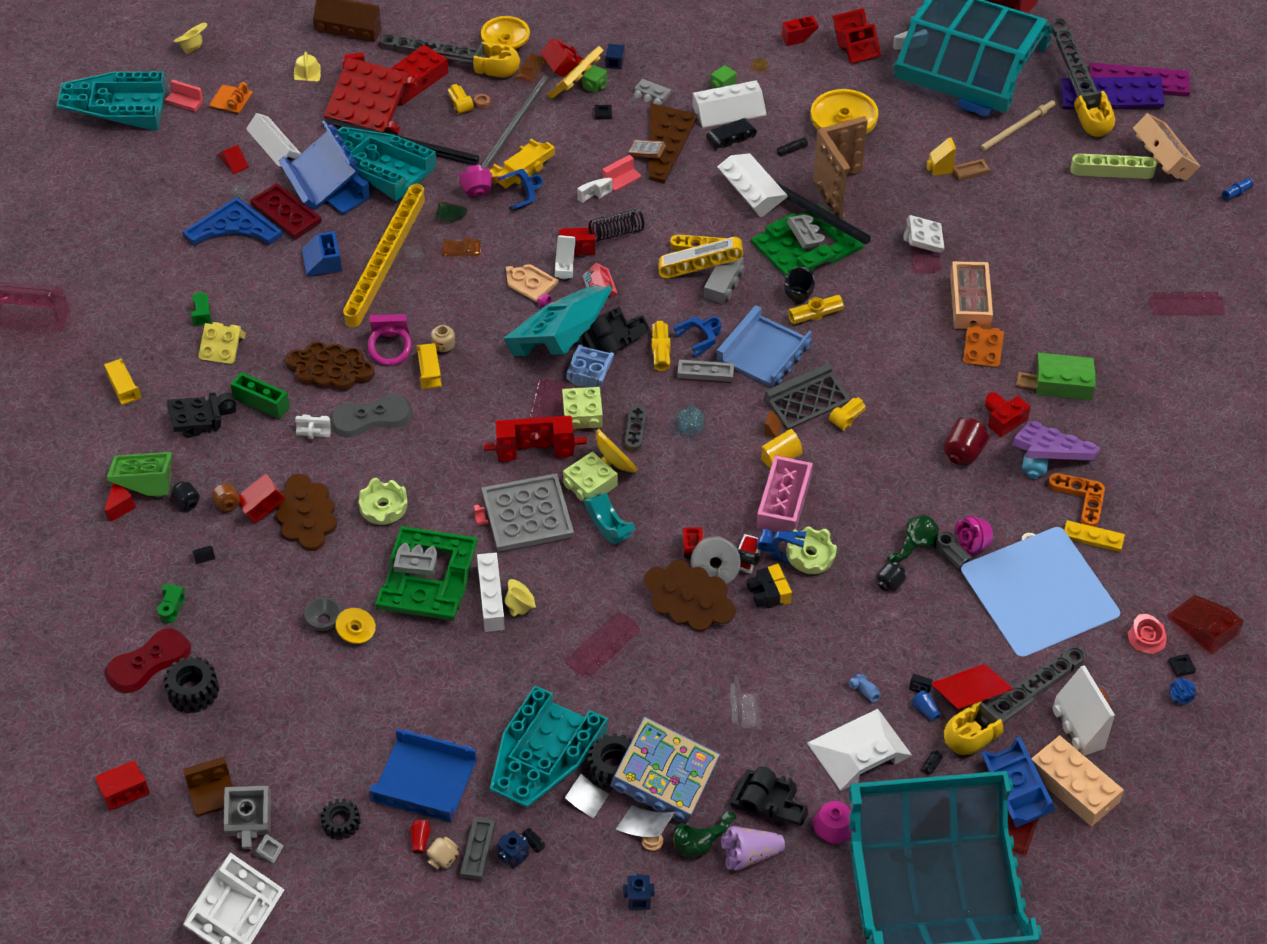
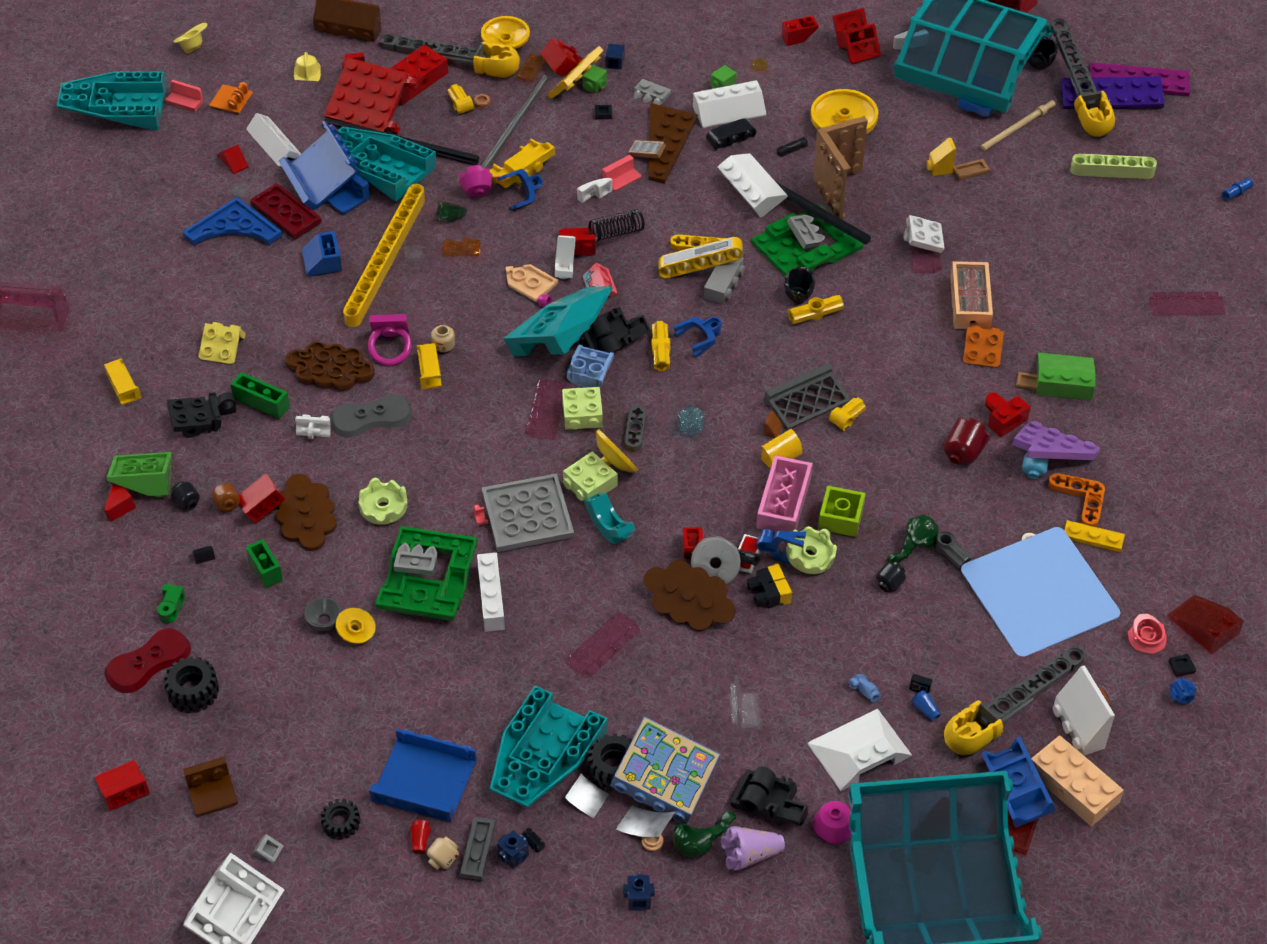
(202, 309): green leg -> none
(248, 825): light grey hinge -> none
(264, 563): none -> green brick
(519, 598): light yellow piece -> none
(551, 431): red brick -> none
(705, 370): light grey plate -> none
(763, 348): medium blue panel -> none
(841, 511): none -> lime brick
(932, 762): black piece -> none
(971, 686): red piece -> none
(974, 534): dark pink cone -> none
(1043, 54): none -> black hair
(1166, 147): light nougat brick -> none

